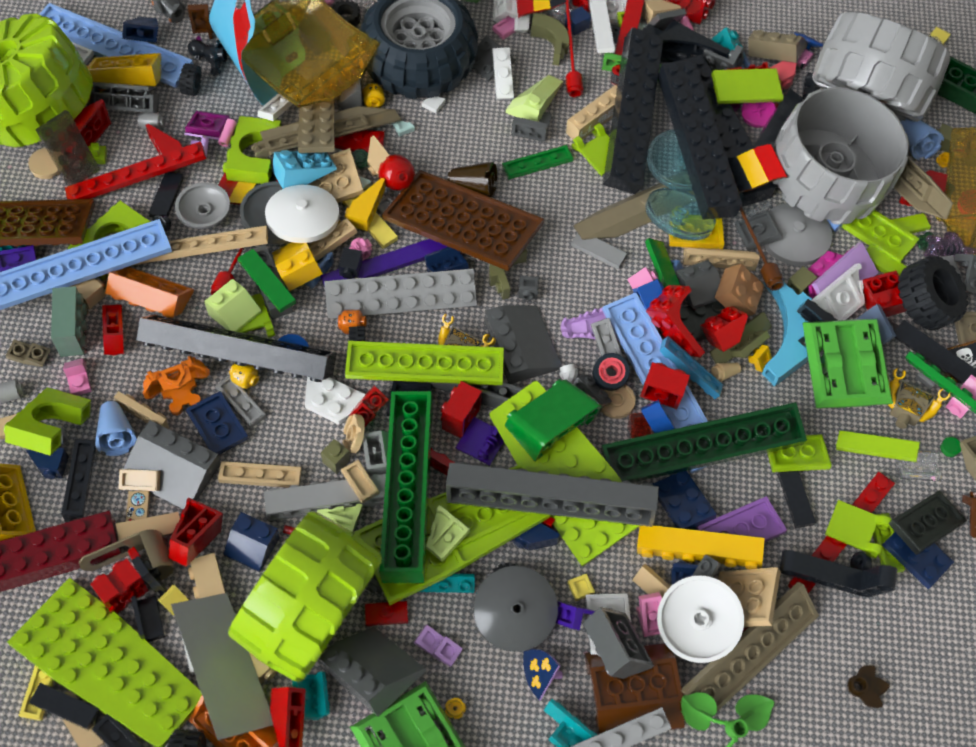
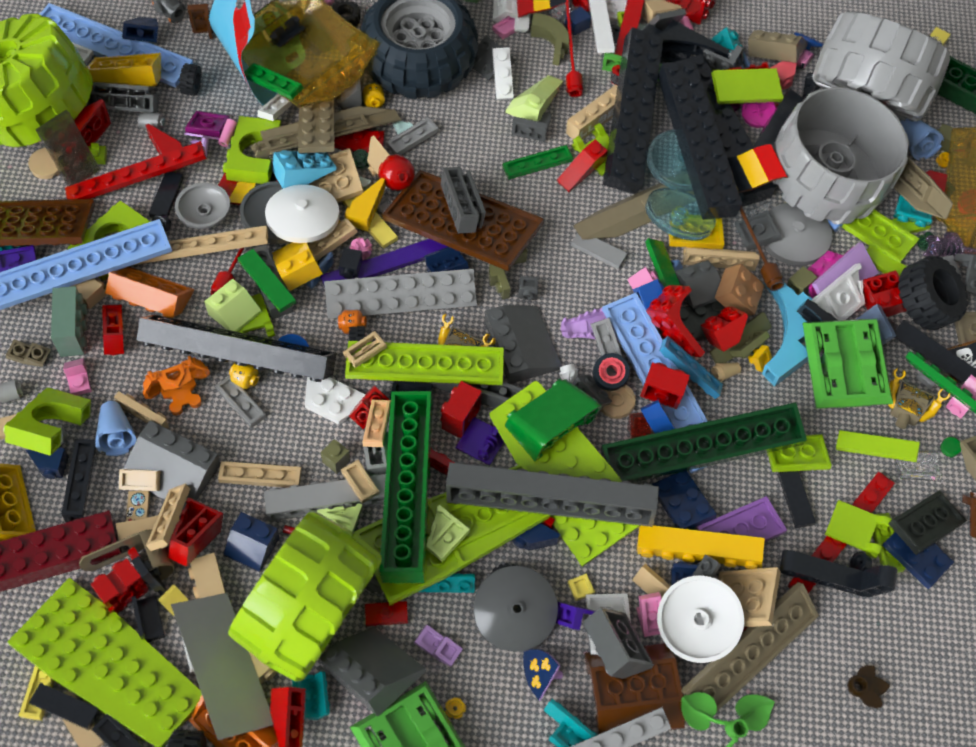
(168, 517): none -> tan plate
(212, 53): black animal -> none
(217, 423): dark blue plate -> none
(273, 81): none -> green tile
(293, 28): none -> black hinge
(354, 431): tan tile -> none
(377, 423): none -> light nougat tile
(378, 345): none -> tan tile
(412, 136): none -> light grey plate
(433, 104): white tile -> none
(462, 199): none -> dark grey brick
(476, 177): dark brown cone -> none
(583, 165): none -> slope
(906, 212): none -> teal bracket

